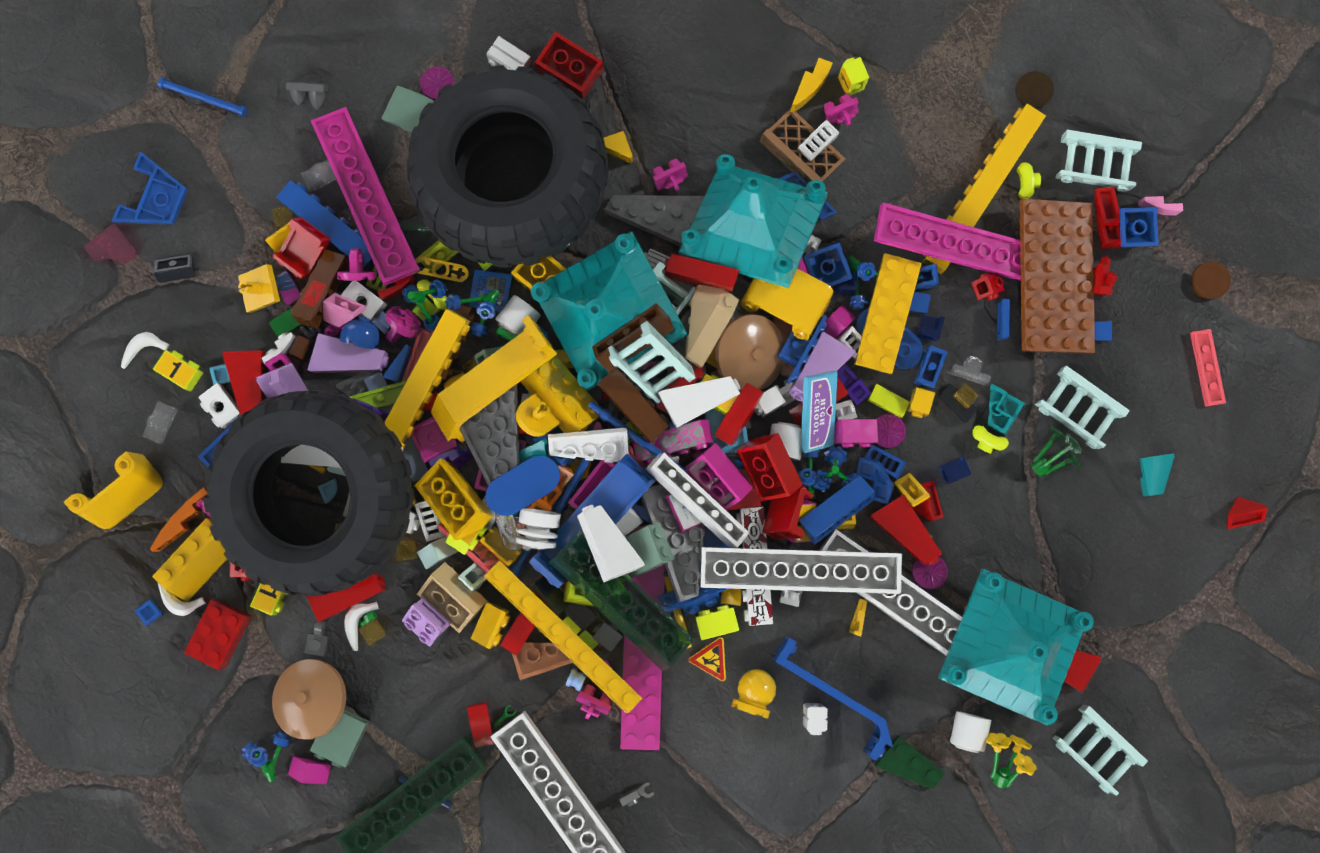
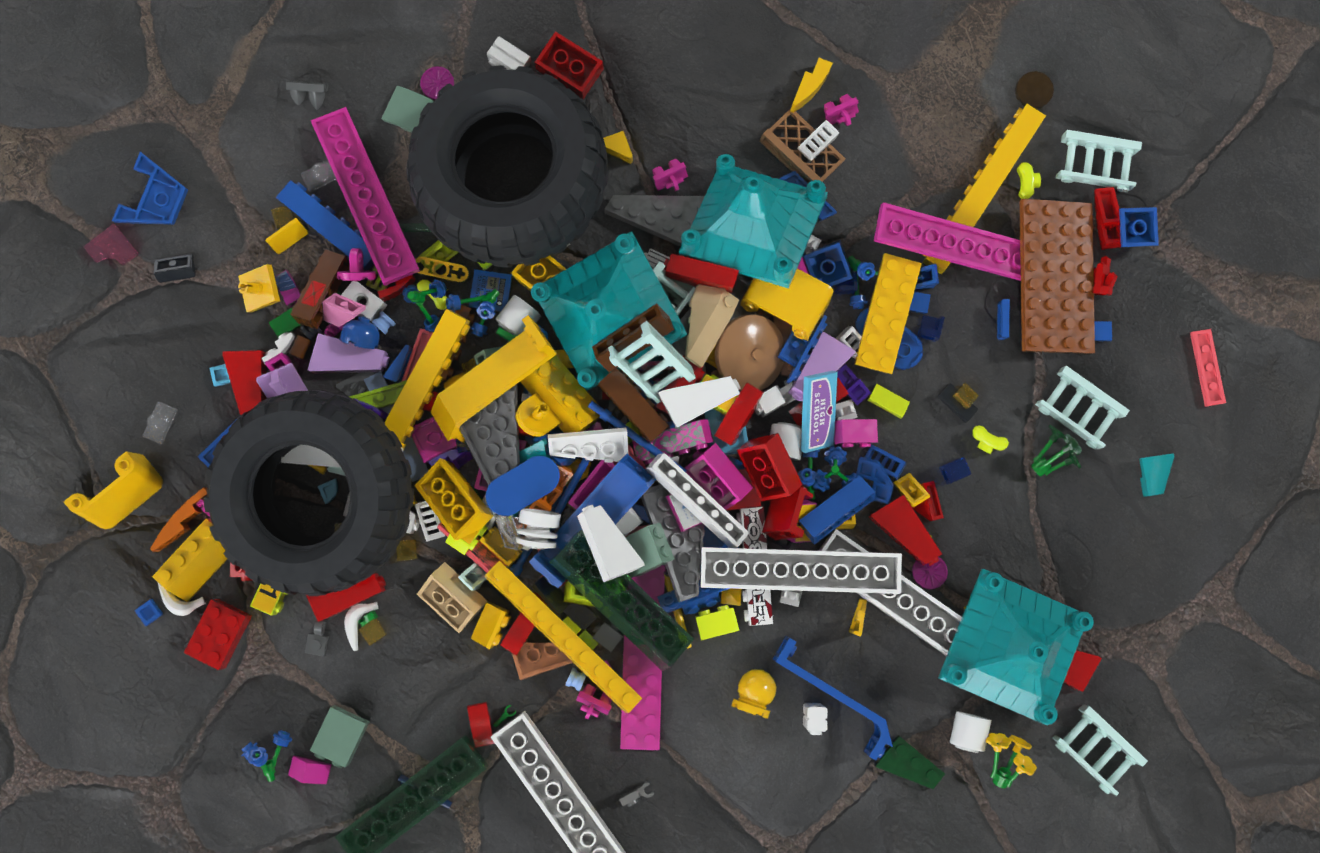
(137, 343): white piece -> none
(163, 83): blue bar -> none
(178, 370): brick -> none
(210, 400): white brick -> none
(302, 248): red panel -> none
(309, 699): medium nougat dish -> none
(402, 323): dark pink tile -> none
(425, 621): lavender bracket -> none
(431, 309): lime tile -> none
(436, 552): light aqua slope -> none
(711, 659): piece -> none
(838, 321): dark pink slope -> none
(853, 76): neon yellow brick -> none
(890, 430): magenta wheel -> none
(920, 402): yellow brick -> none
(930, 367): blue brick -> none
(970, 371): clear tile -> none
(988, 286): red brick -> none
(1003, 410): teal slope -> none
(1158, 201): bright pink slope -> none
(1210, 280): reddish brown tile -> none
(1245, 513): red slope -> none

